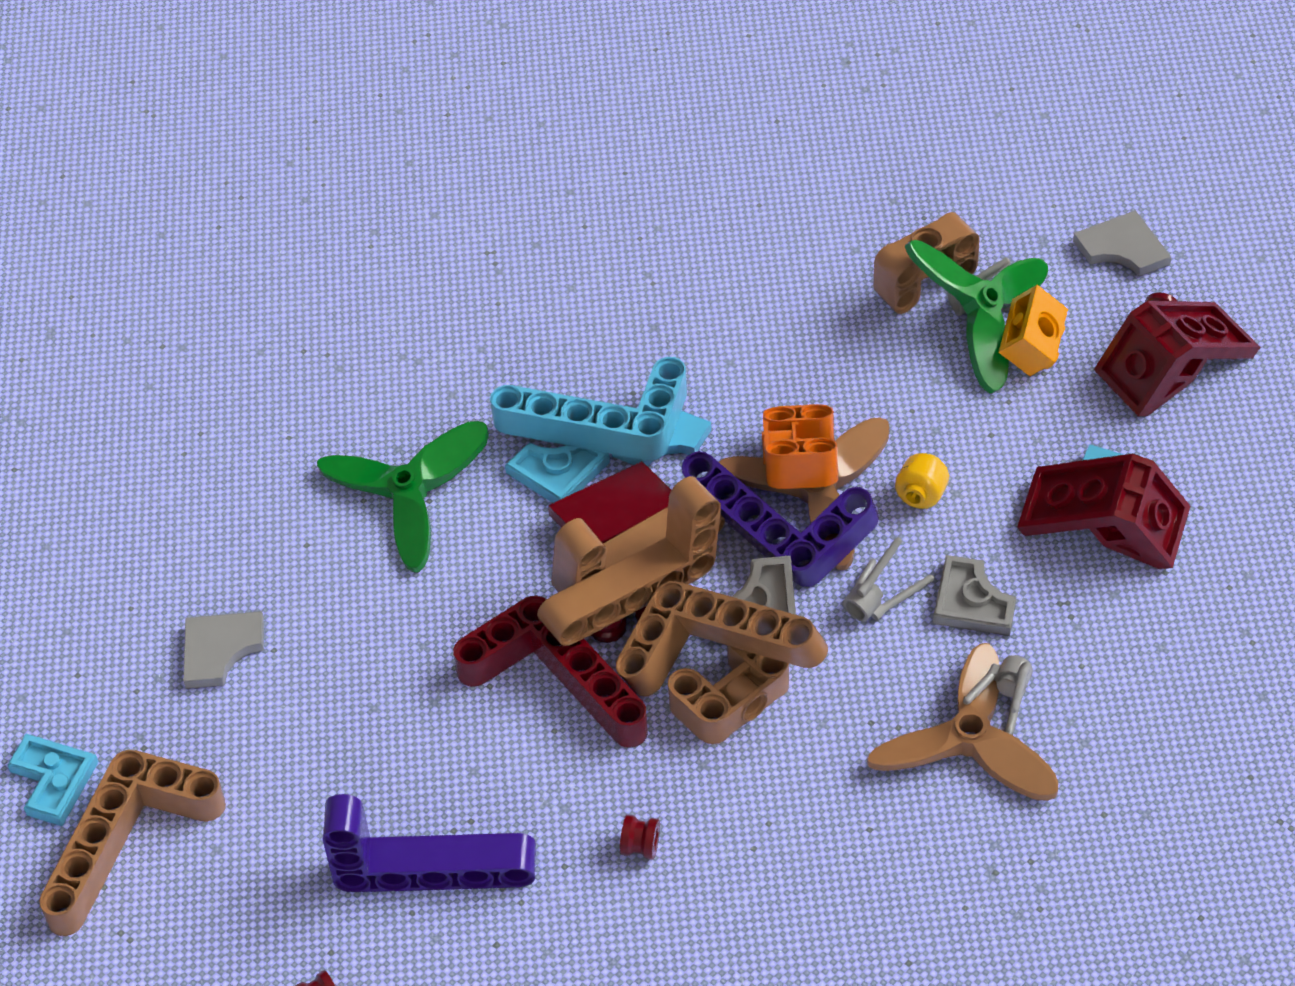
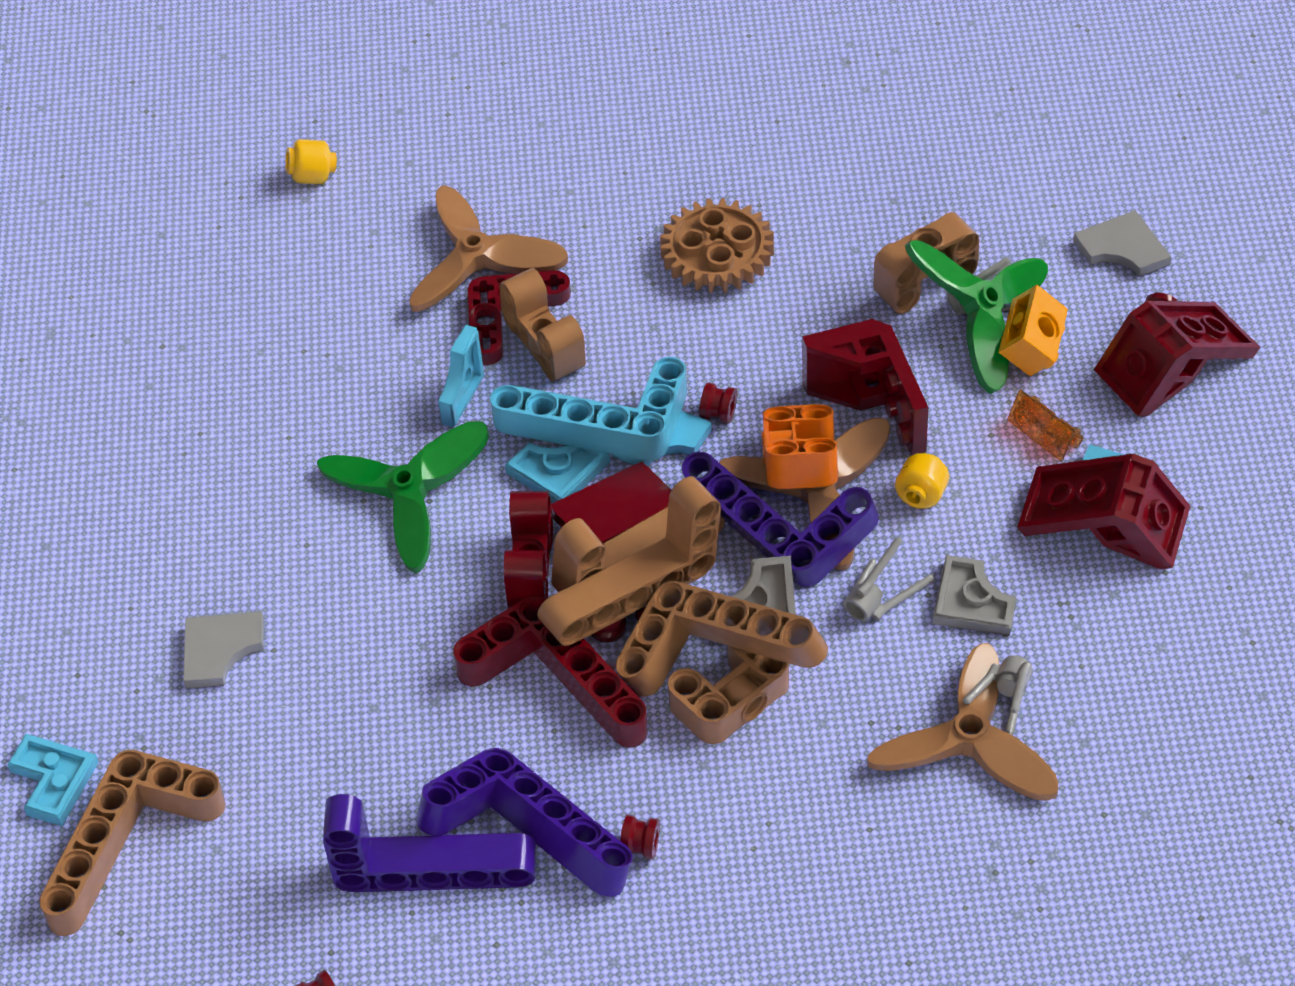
(310, 161): none -> yellow head
(463, 376): none -> medium azure tile
(478, 251): none -> medium nougat piece
(493, 308): none -> dark red beam
(532, 539): none -> dark red beam
(532, 806): none -> dark purple beam
(553, 343): none -> medium nougat beam
(717, 245): none -> medium nougat gear
(718, 402): none -> dark red wheel
(850, 357): none -> dark red bracket
(1043, 426): none -> clear orange hinge

